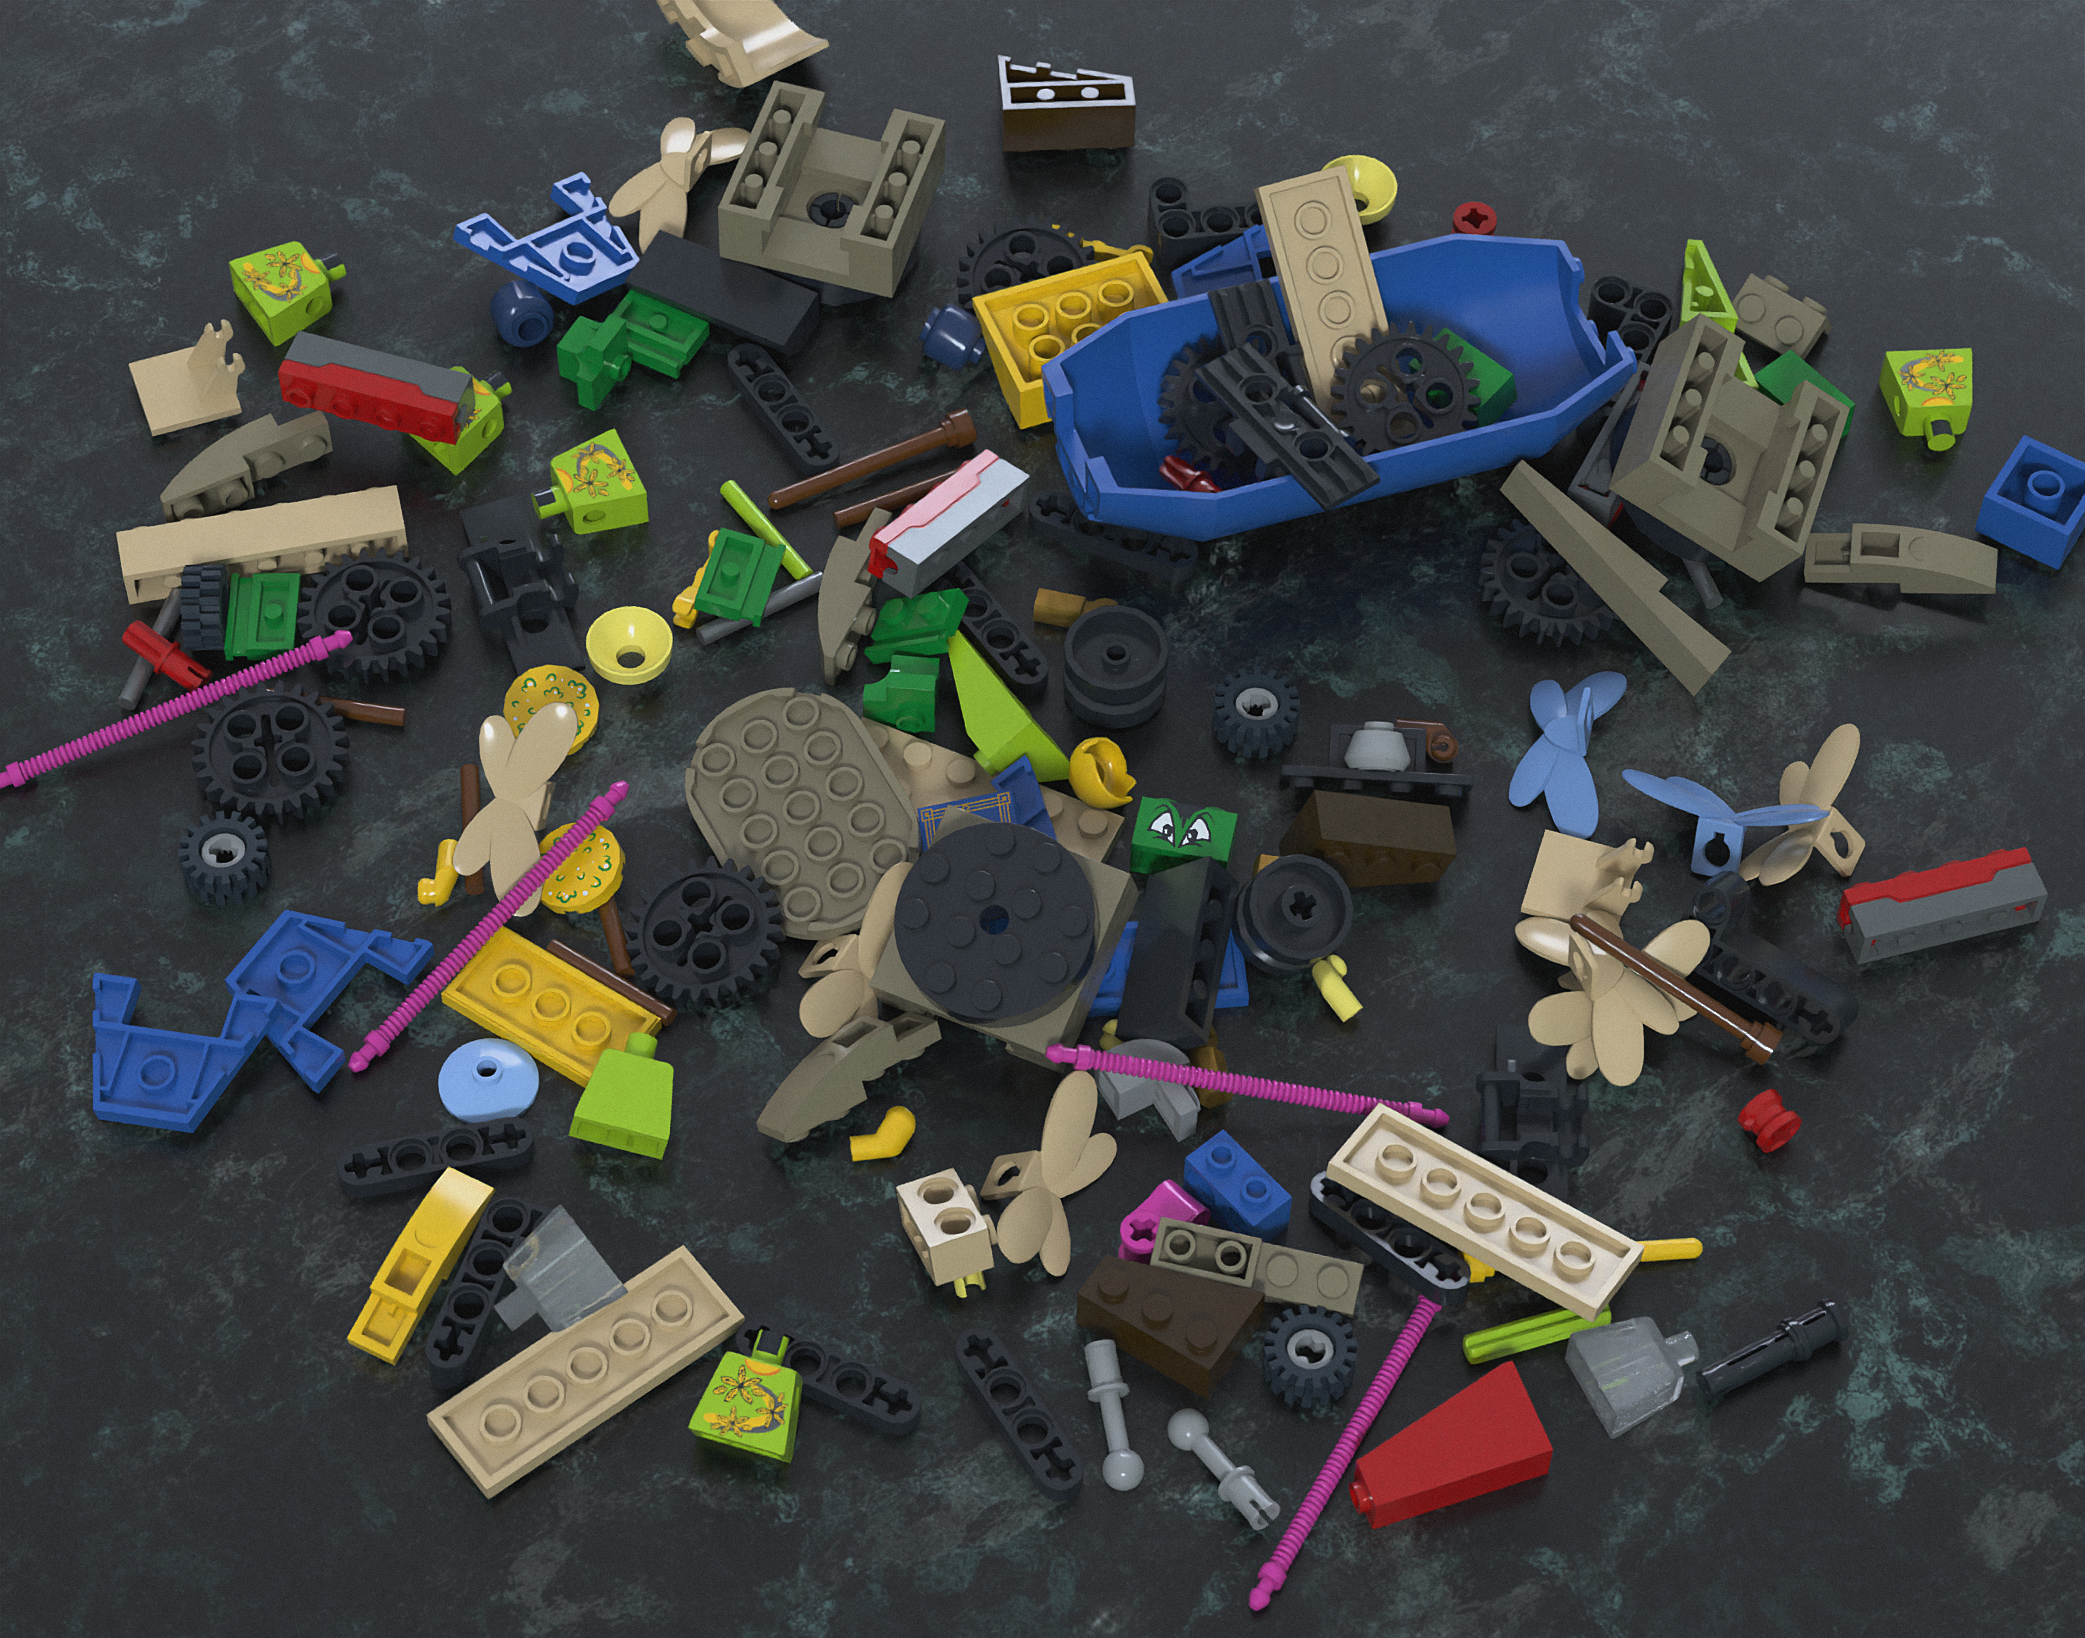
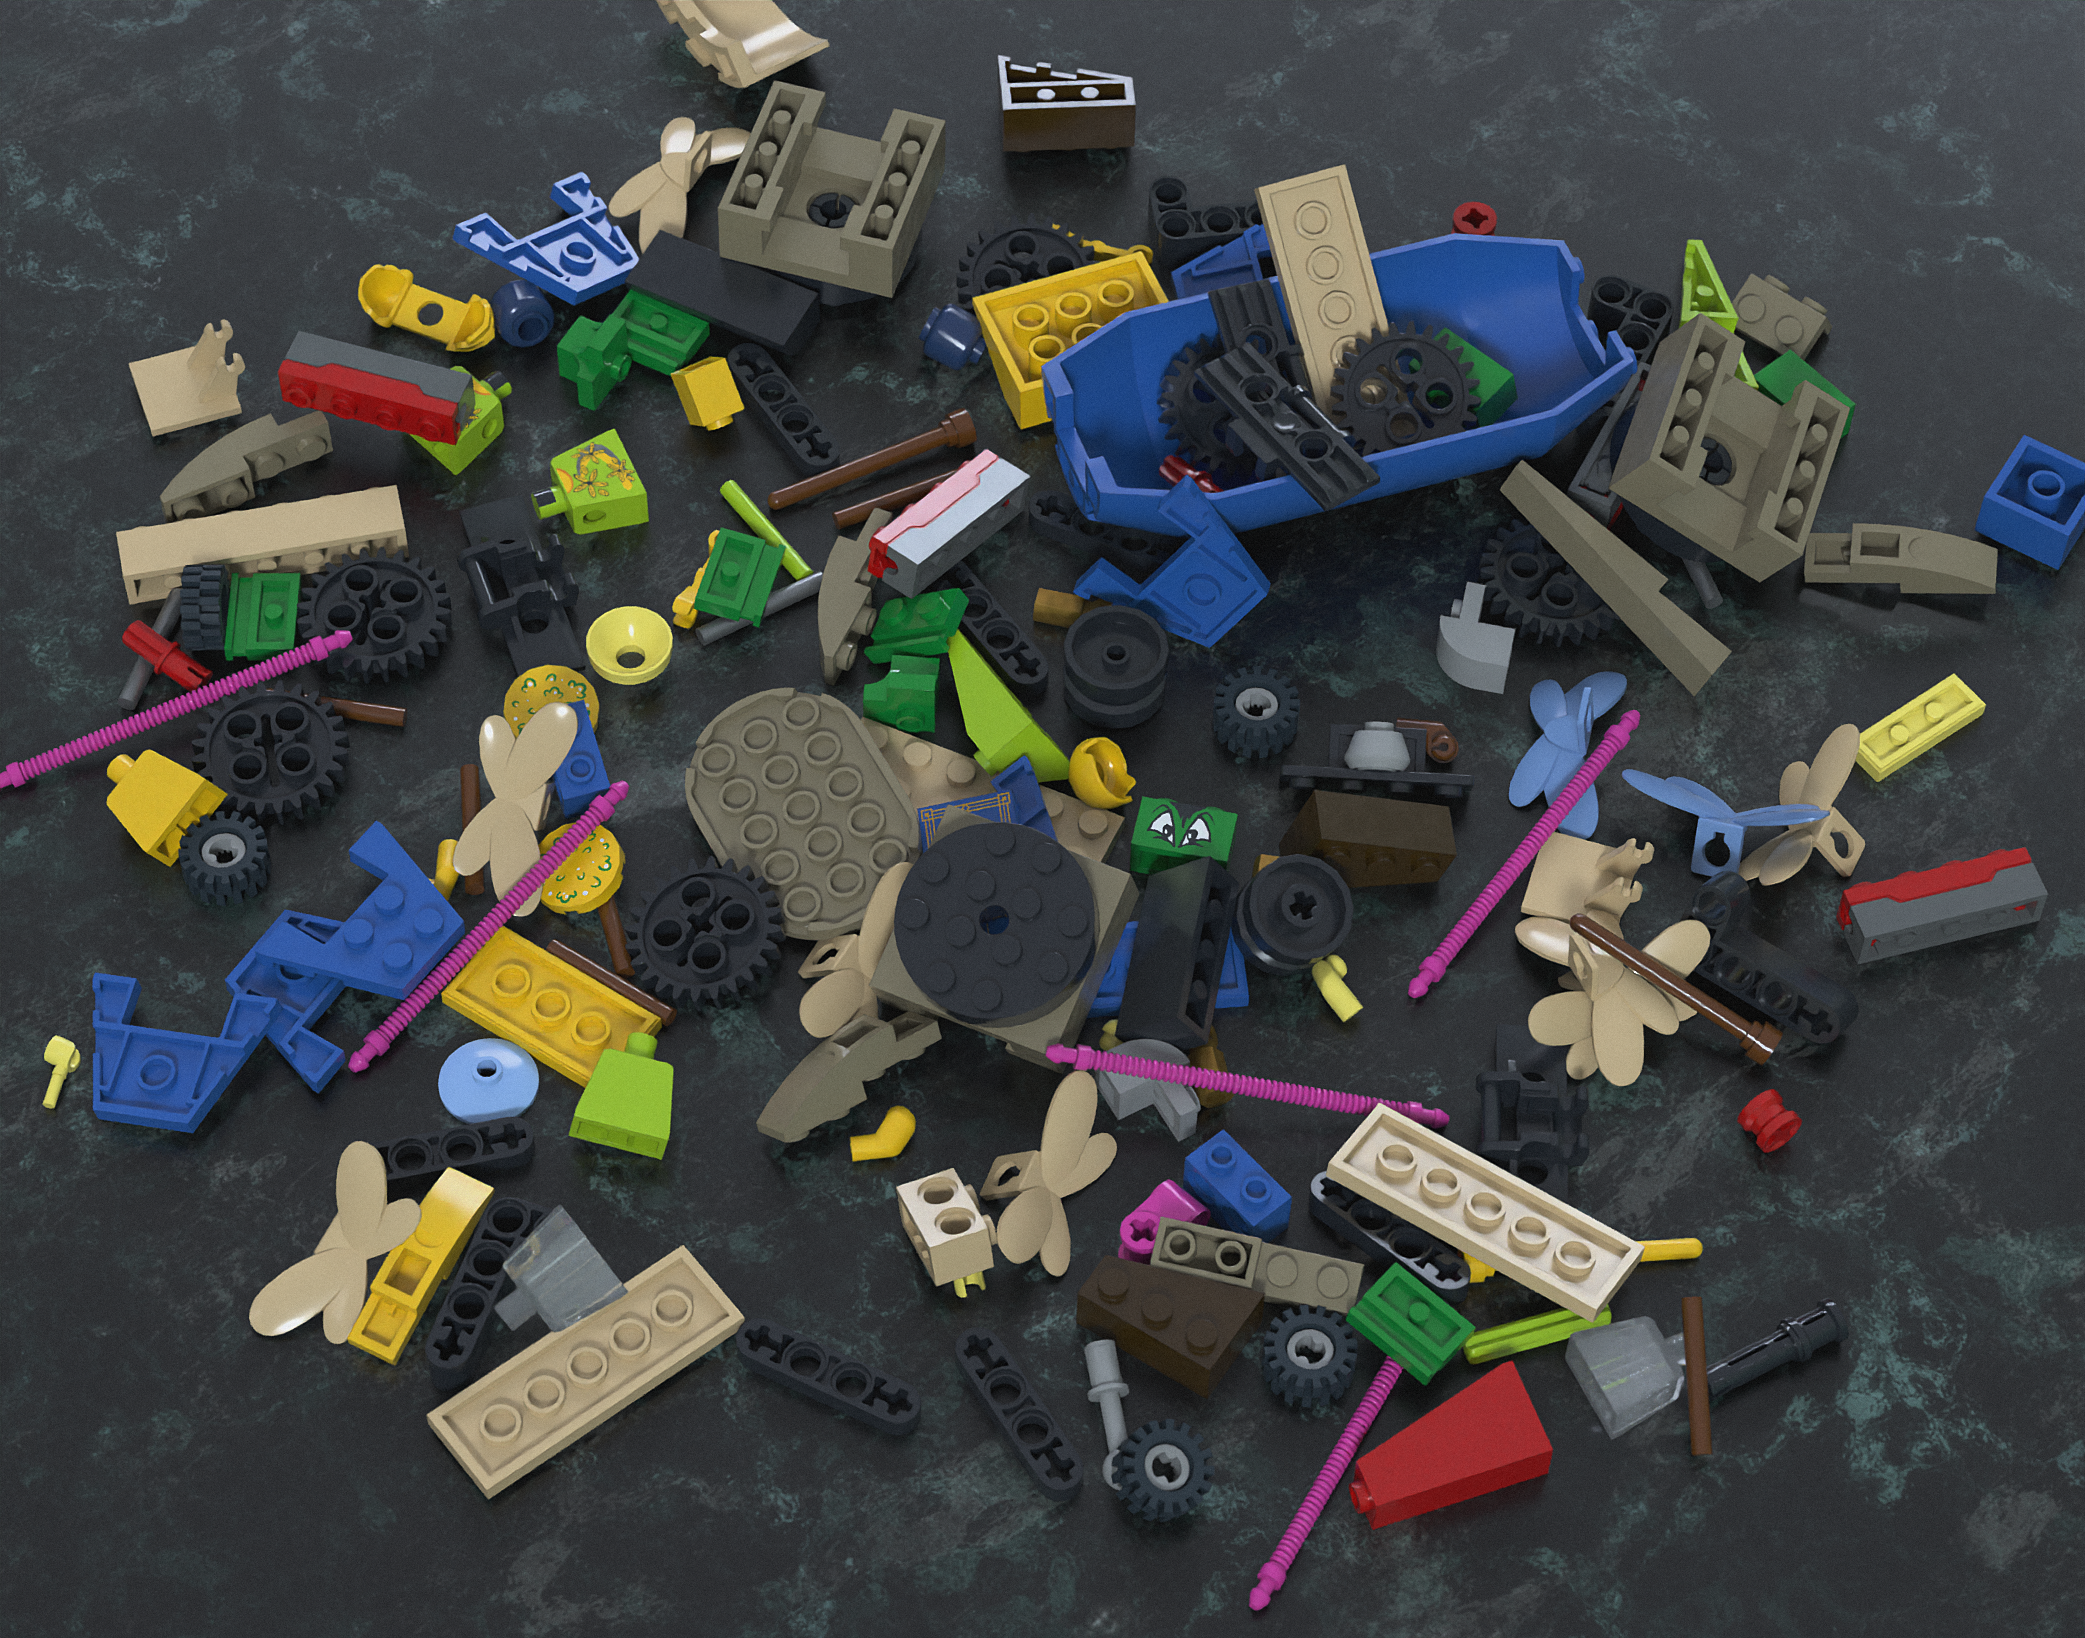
(66, 1059): none -> light yellow hand
(159, 801): none -> yellow torso
(285, 288): lime torso -> none
(337, 1273): none -> tan piece
(388, 939): none -> blue wing
(394, 300): none -> yellow piece
(582, 772): none -> blue brick
(708, 393): none -> yellow brick
(753, 1401): lime torso -> none
(1154, 1494): none -> black bush
(1190, 1431): light grey pin -> none
(1200, 587): none -> blue wing
(1370, 183): light yellow piece -> none
(1410, 1323): none -> green plate
(1434, 966): none -> dark pink hose
(1471, 650): none -> light grey brick
(1696, 1376): none -> reddish brown bar
(1917, 727): none -> light yellow tile
(1929, 393): lime torso -> none

